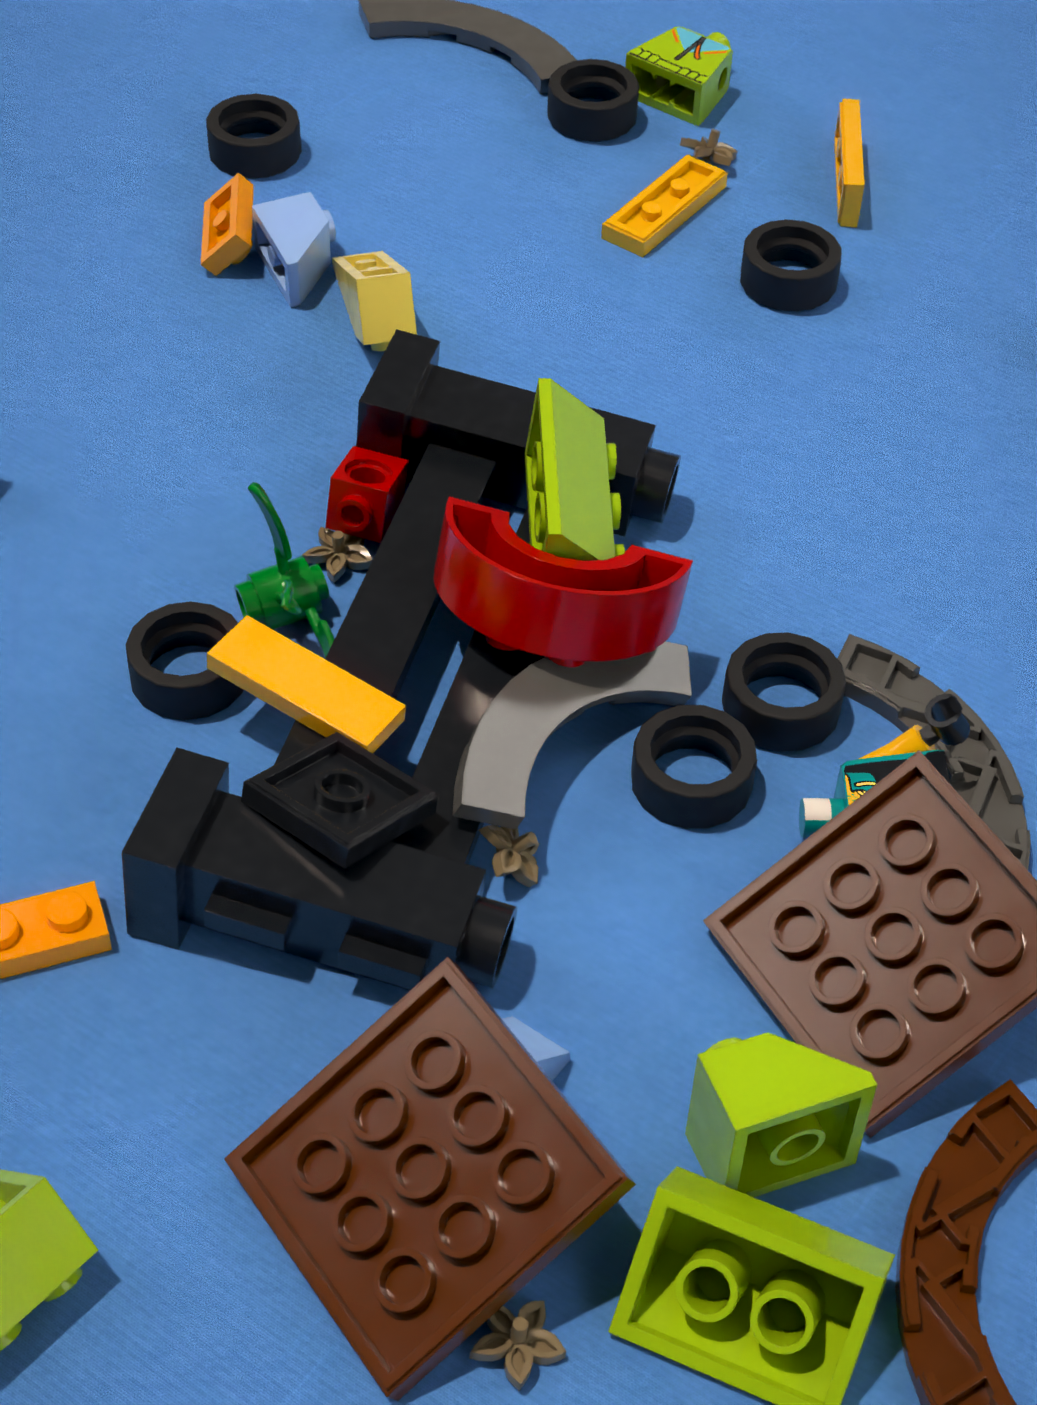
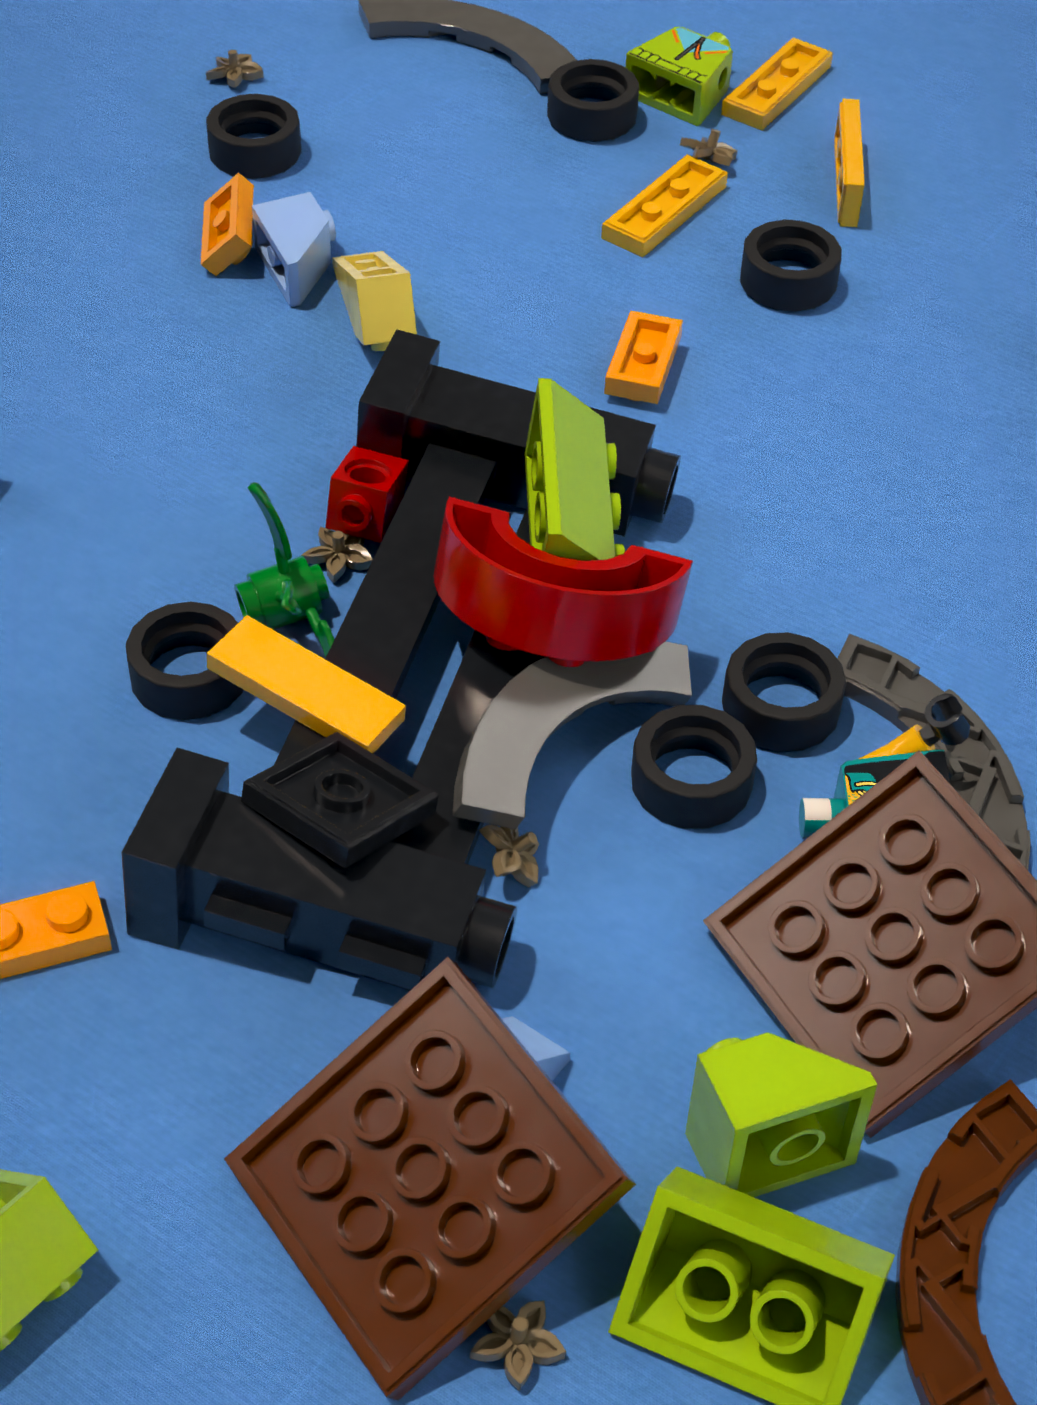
(235, 69): none -> dark tan plant
(643, 357): none -> light orange plate
(777, 83): none -> yellow tile

